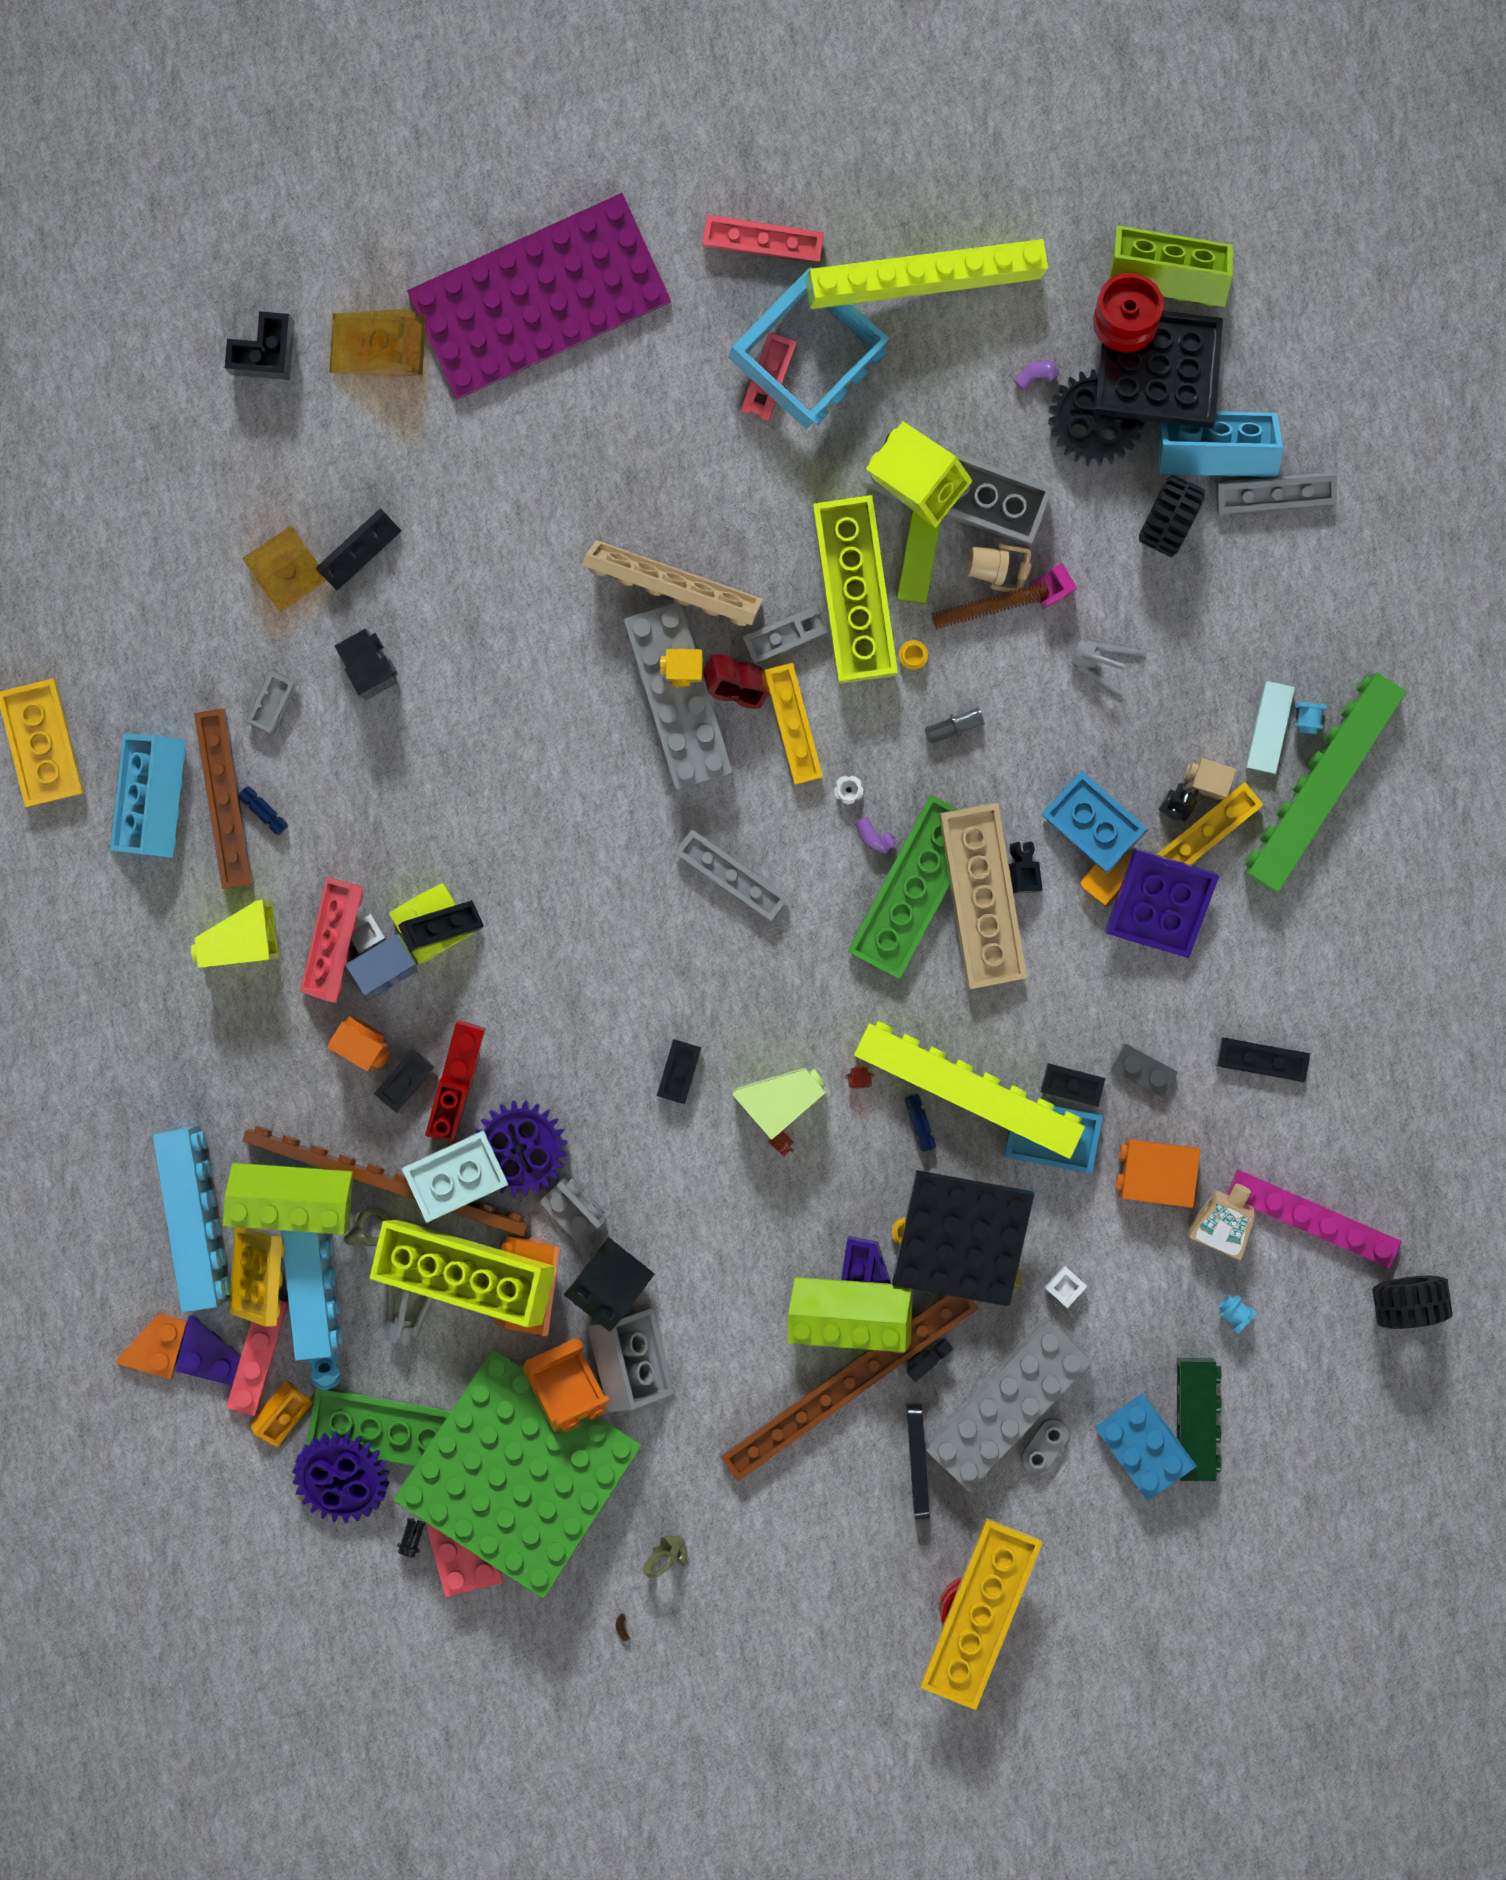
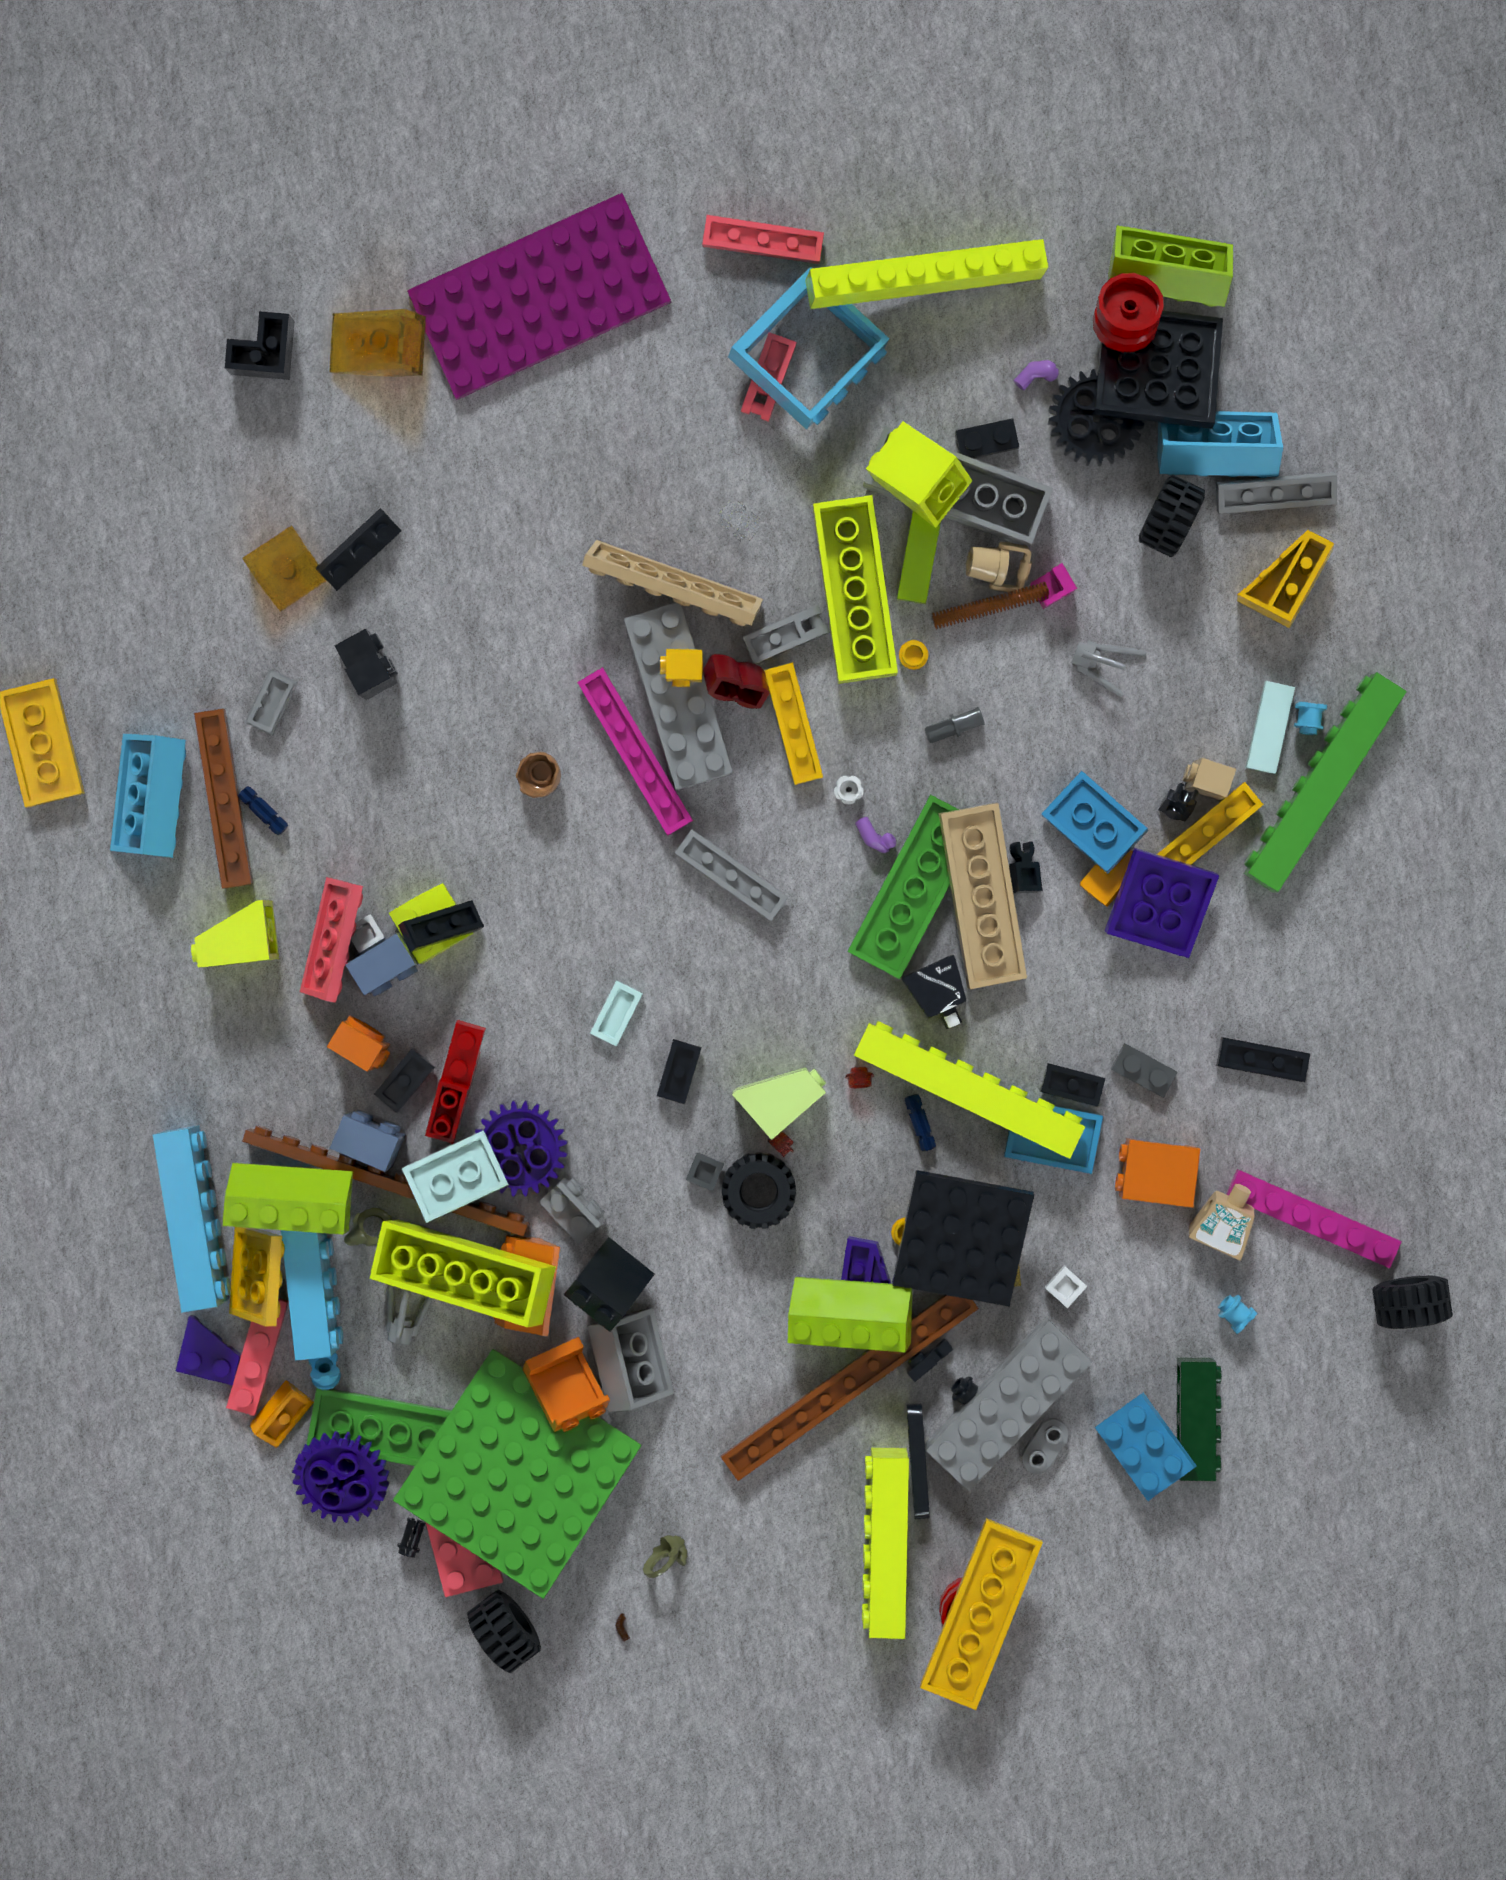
(156, 1347): orange wing -> none
(368, 1140): none -> sand blue brick
(503, 1631): none -> black tyre
(538, 774): none -> medium nougat hair
(616, 1013): none -> light aqua tile
(635, 751): none -> dark pink plate
(704, 1171): none -> dark grey plate
(749, 1215): none -> black tyre
(887, 1547): none -> neon yellow brick
(938, 990): none -> black torso
(964, 1390): none -> black plate
(987, 439): none -> black plate
(1288, 580): none -> yellow wedge

